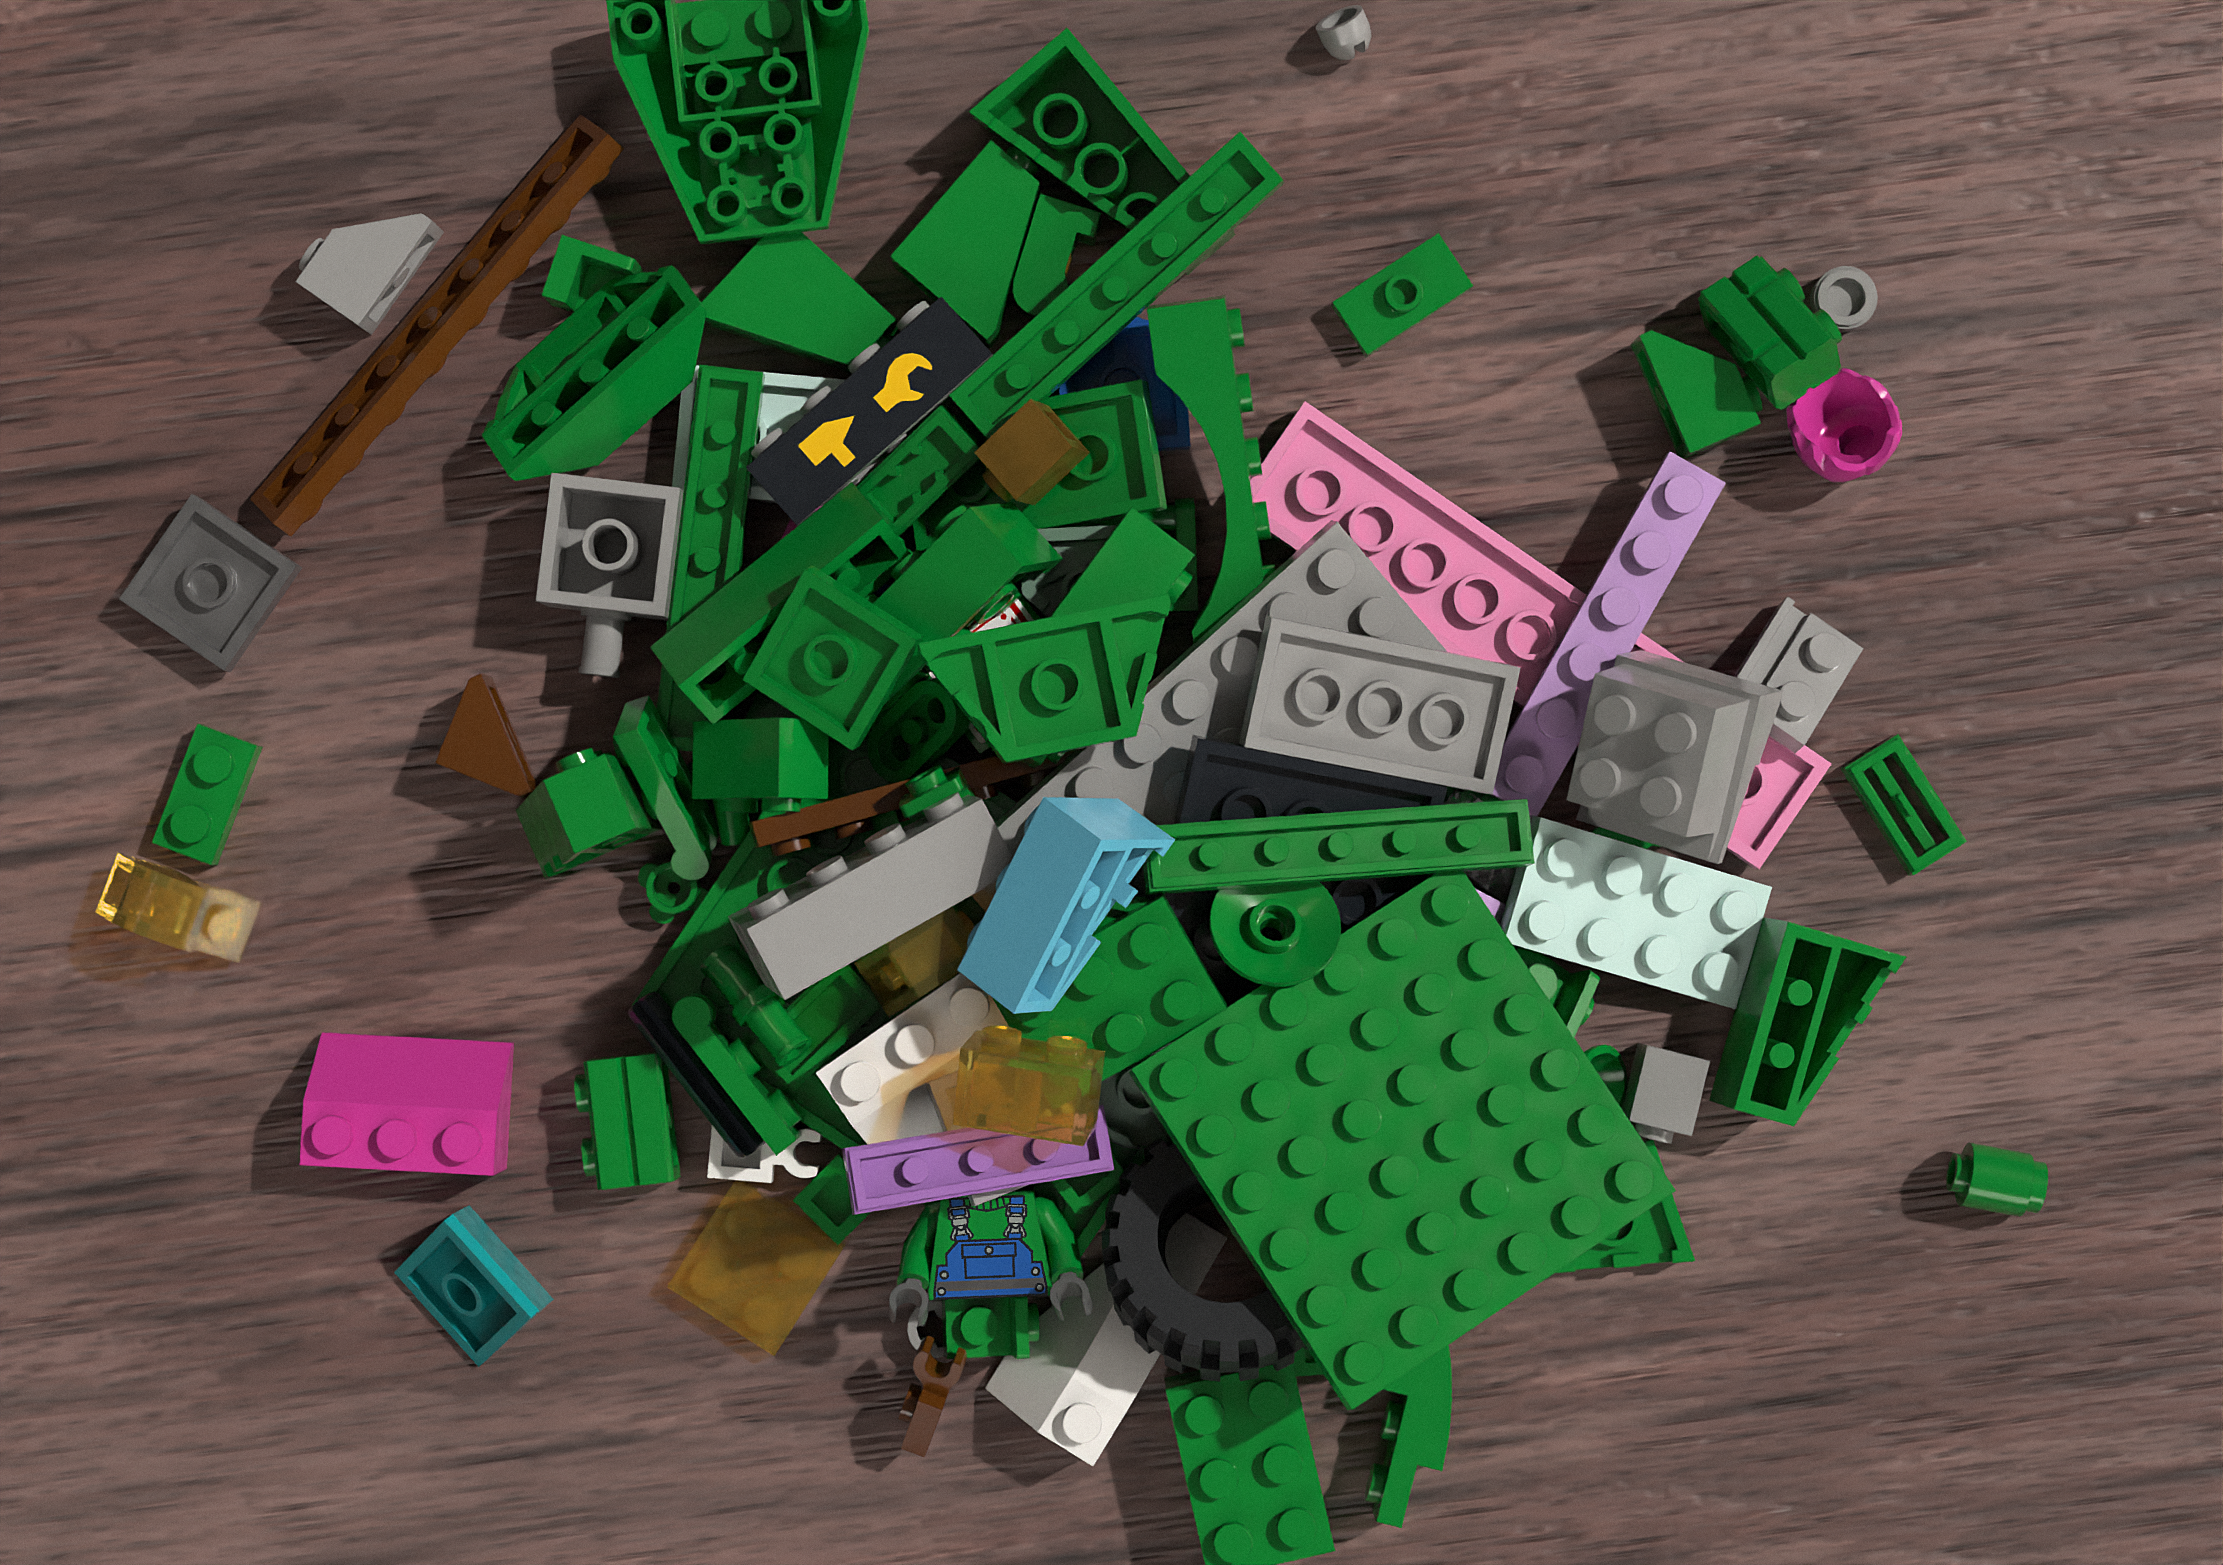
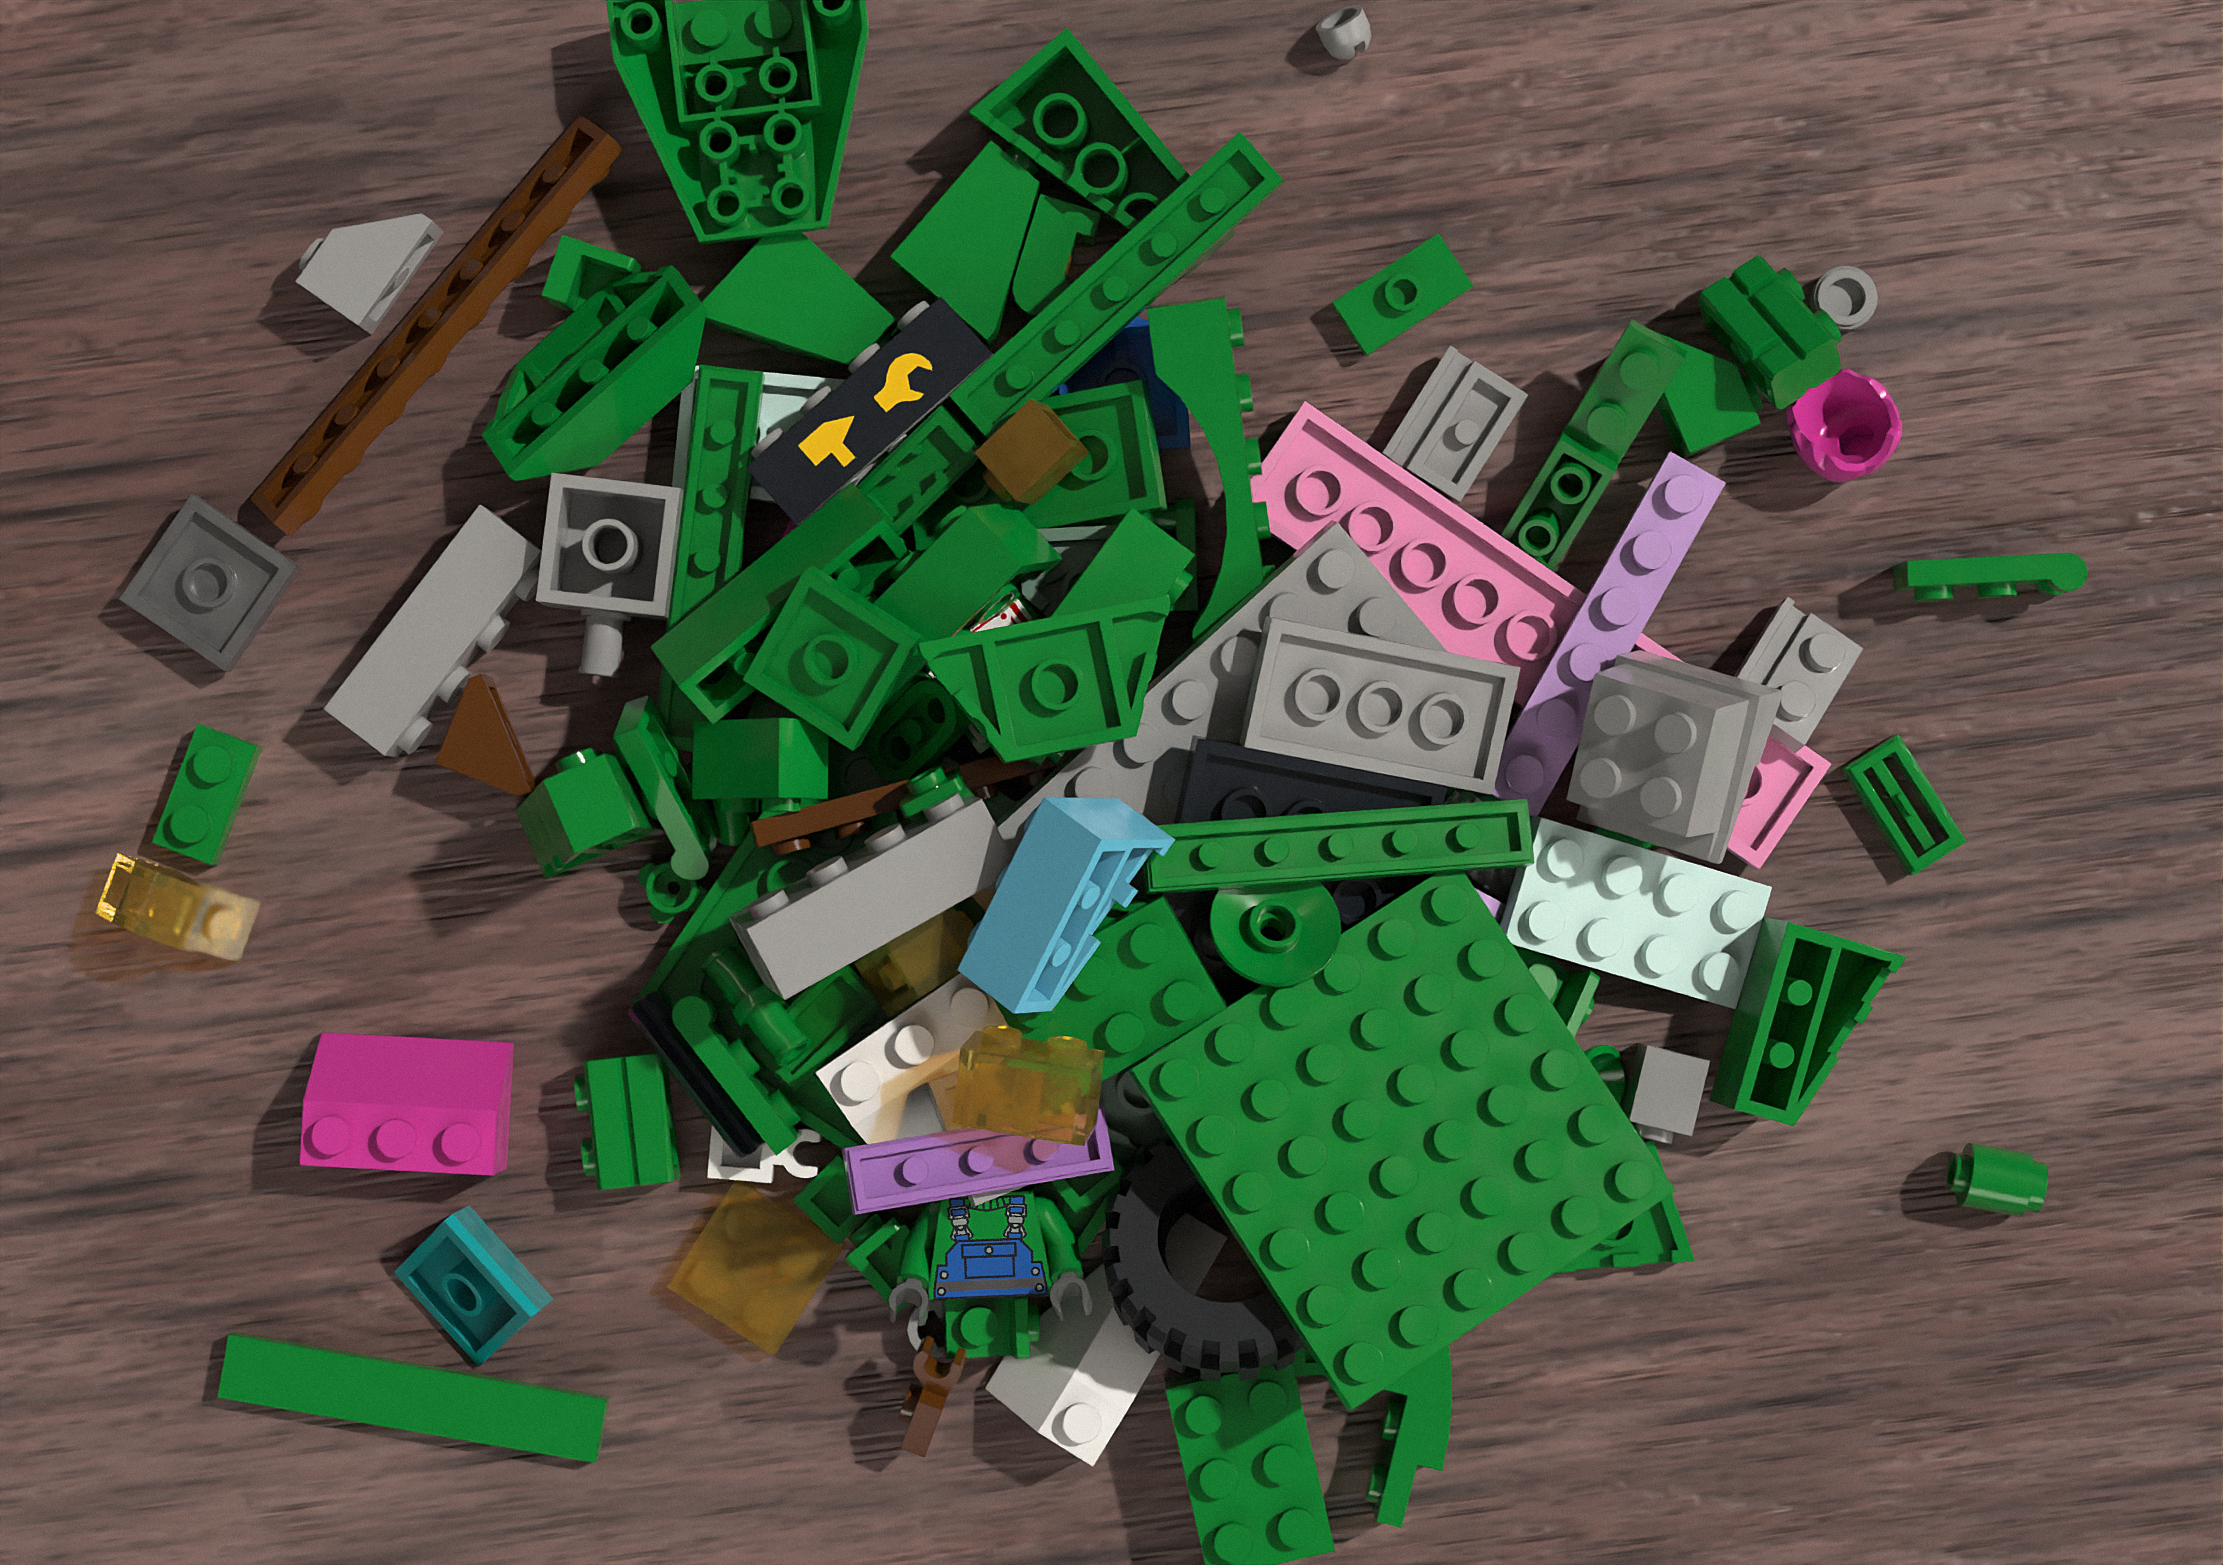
(413, 1397): none -> green tile
(438, 634): none -> light grey brick
(878, 1251): none -> green bracket
(1454, 425): none -> light grey plate
(1593, 444): none -> green slope
(1992, 576): none -> green plate

